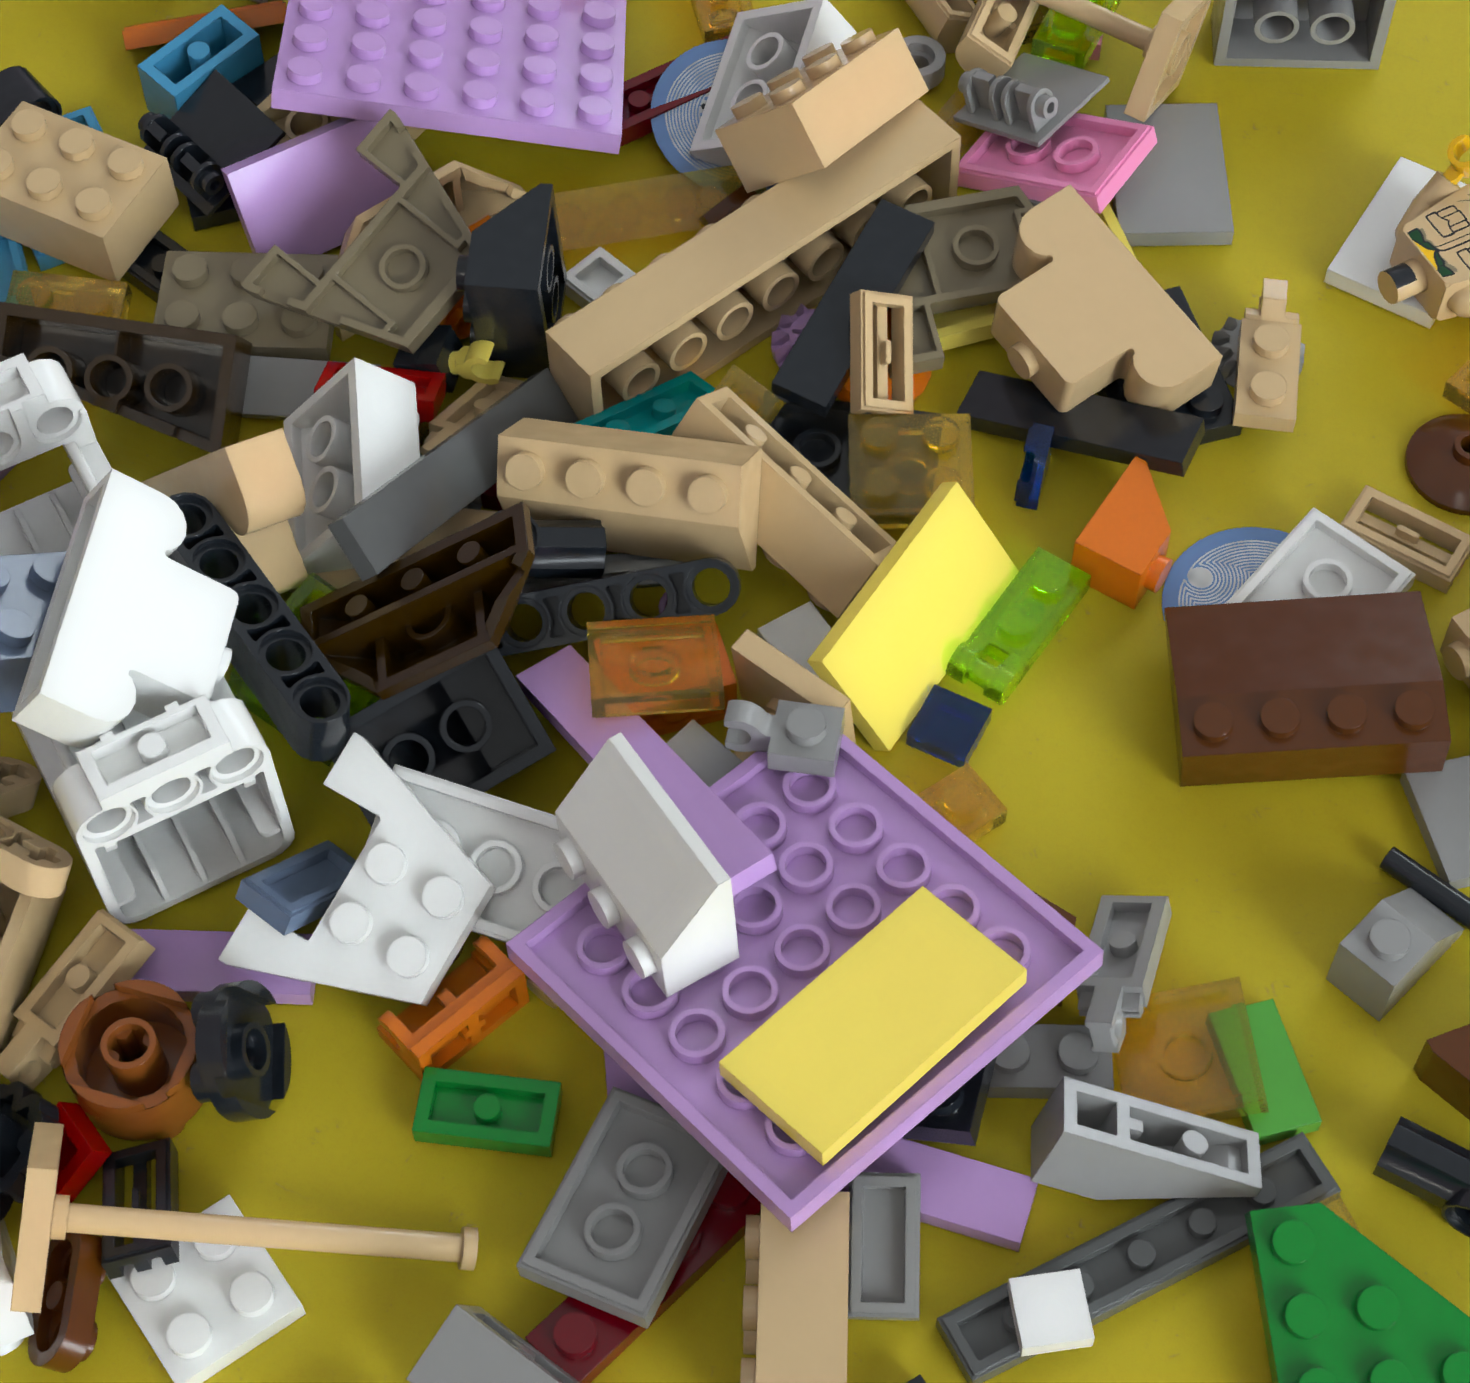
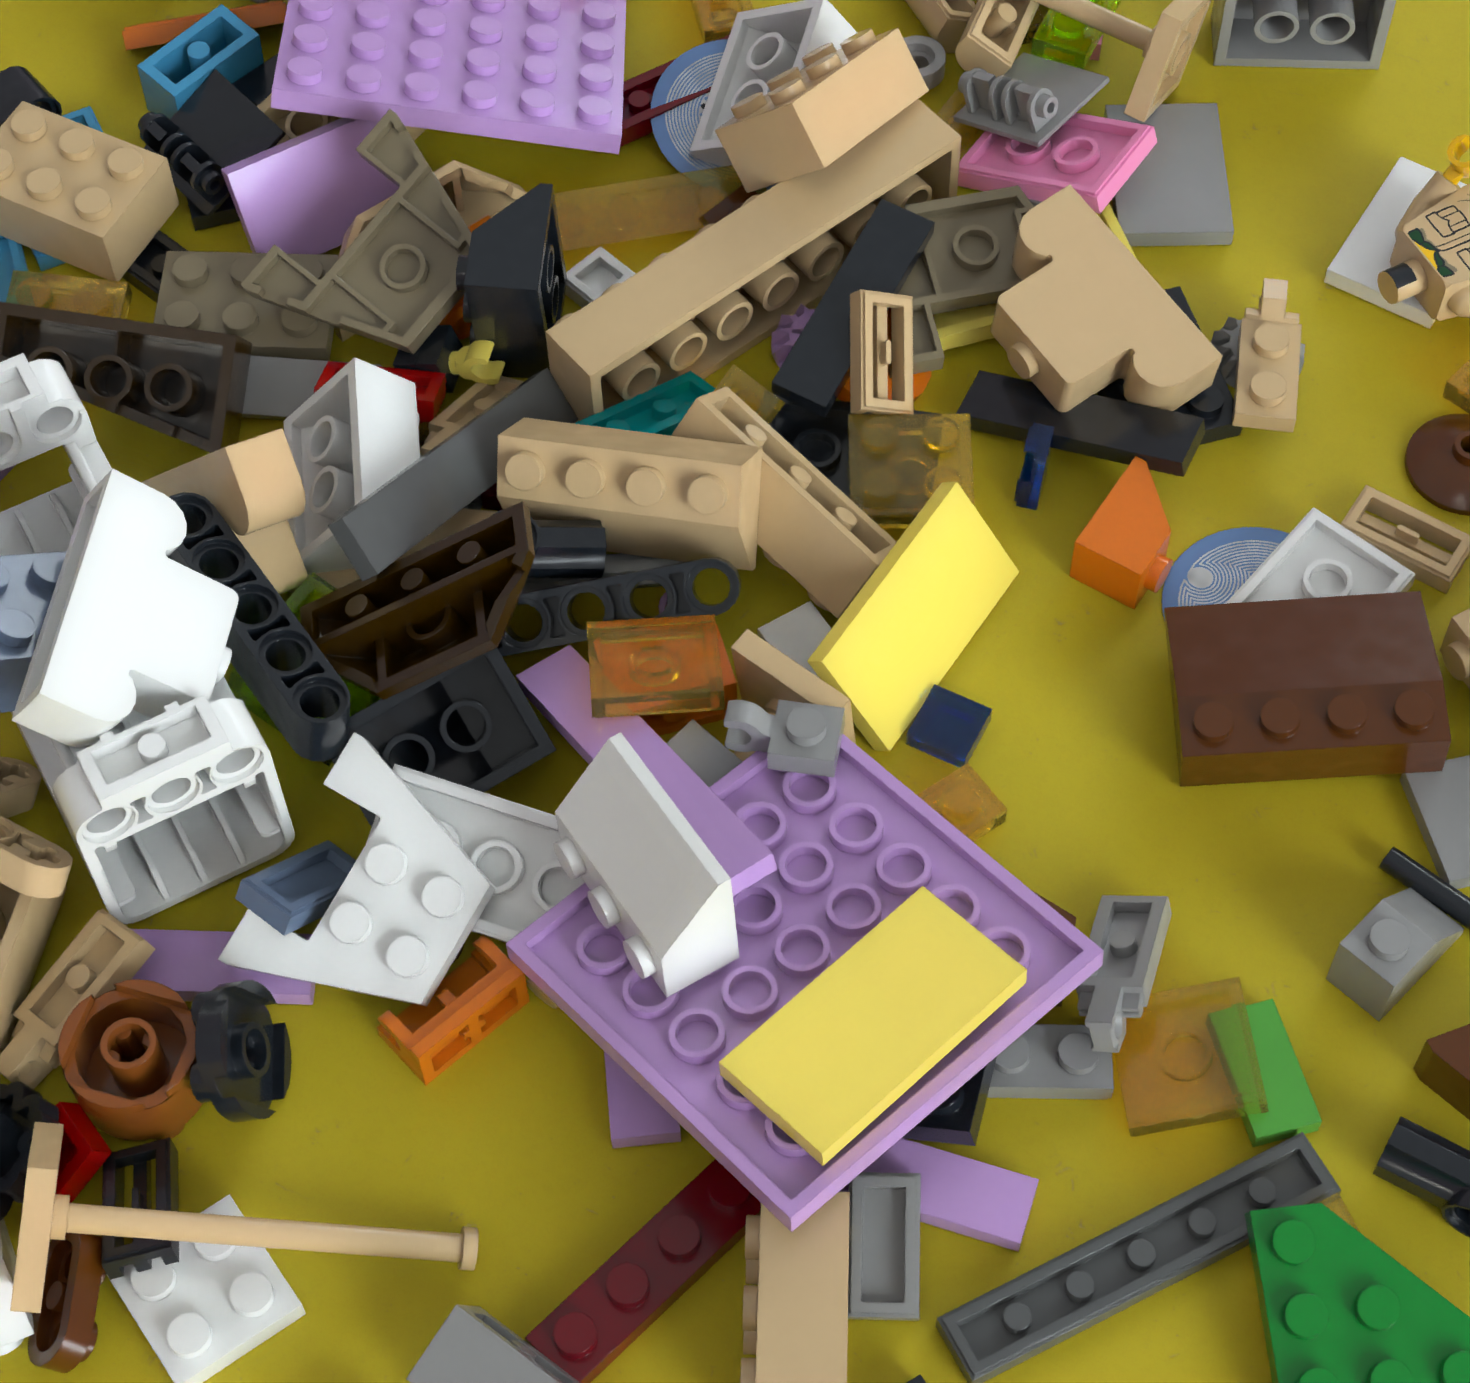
(487, 1111): green plate -> none
(624, 1211): light grey tile -> none
(1019, 625): clear neon green plate -> none
(1050, 1312): white tile -> none
(1138, 1149): light grey slope -> none

